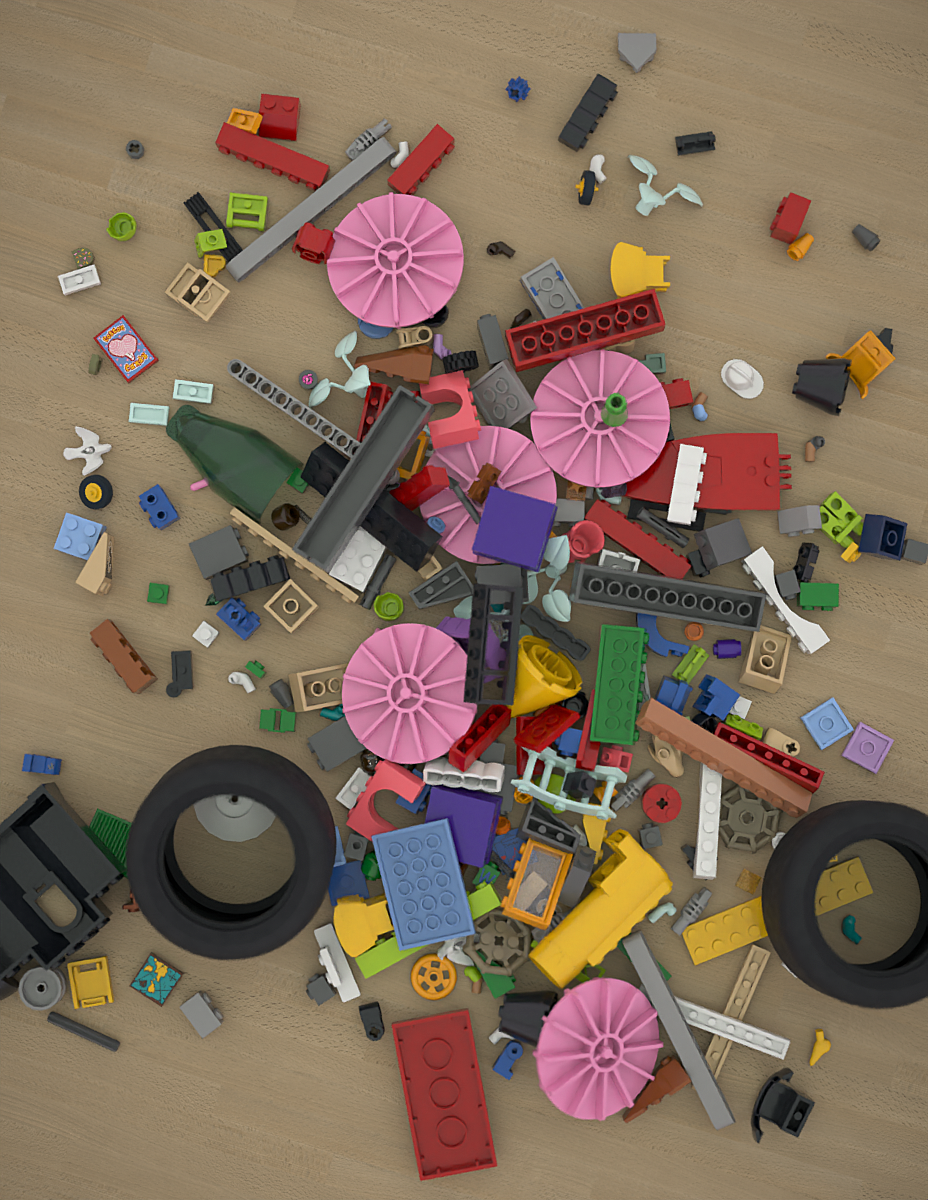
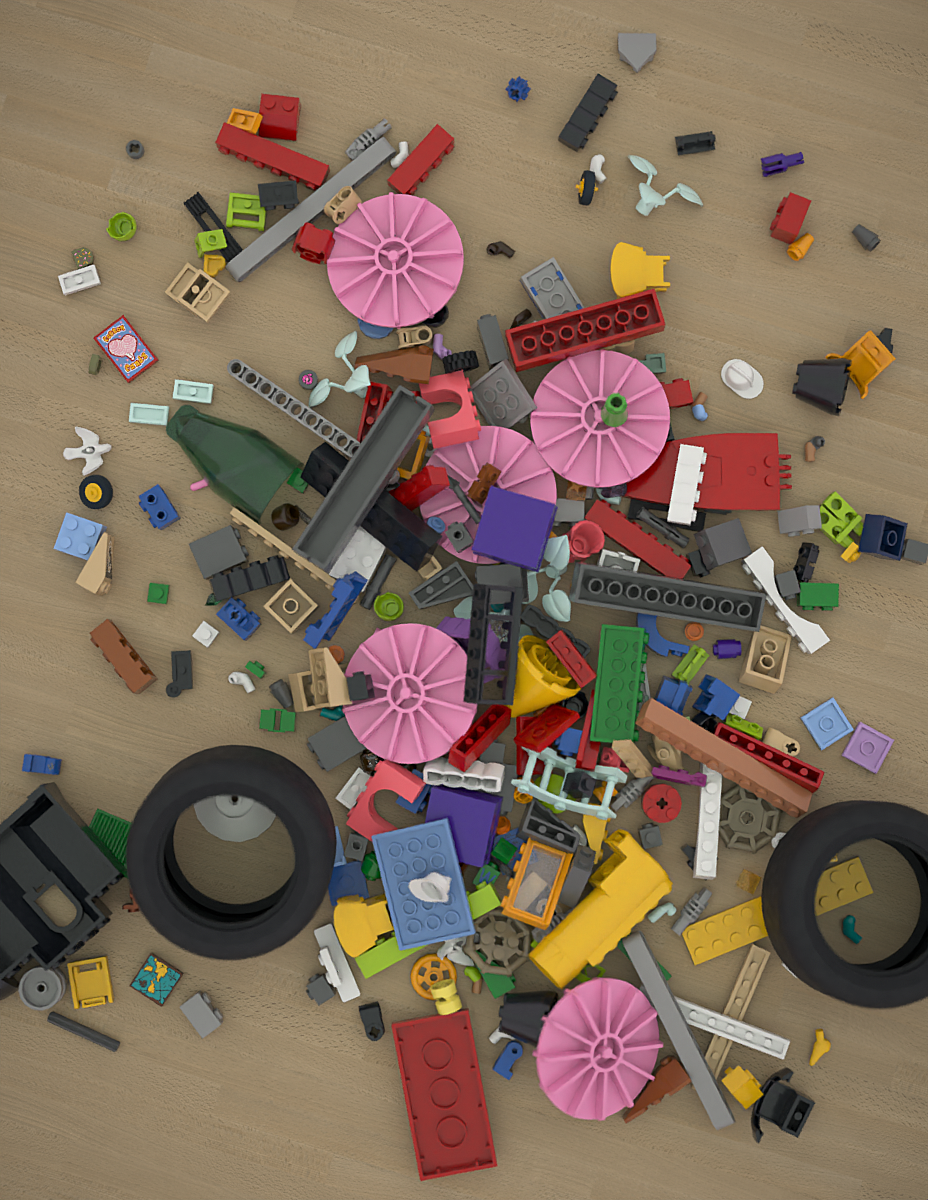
(278, 194): none -> black bracket
(328, 680): none -> tan slope
(337, 653): none -> orange plate
(344, 203): none -> tan piece
(345, 594): none -> blue piece
(360, 686): none -> black brick
(431, 888): none -> white piece
(447, 1000): none -> light yellow wheel
(459, 536): none -> dark grey brick
(504, 851): none -> green plate
(571, 658): none -> red plate
(632, 758): none -> tan plate
(680, 776): none -> magenta hinge
(742, 1086): none -> yellow brick
(779, 163): none -> dark purple arm

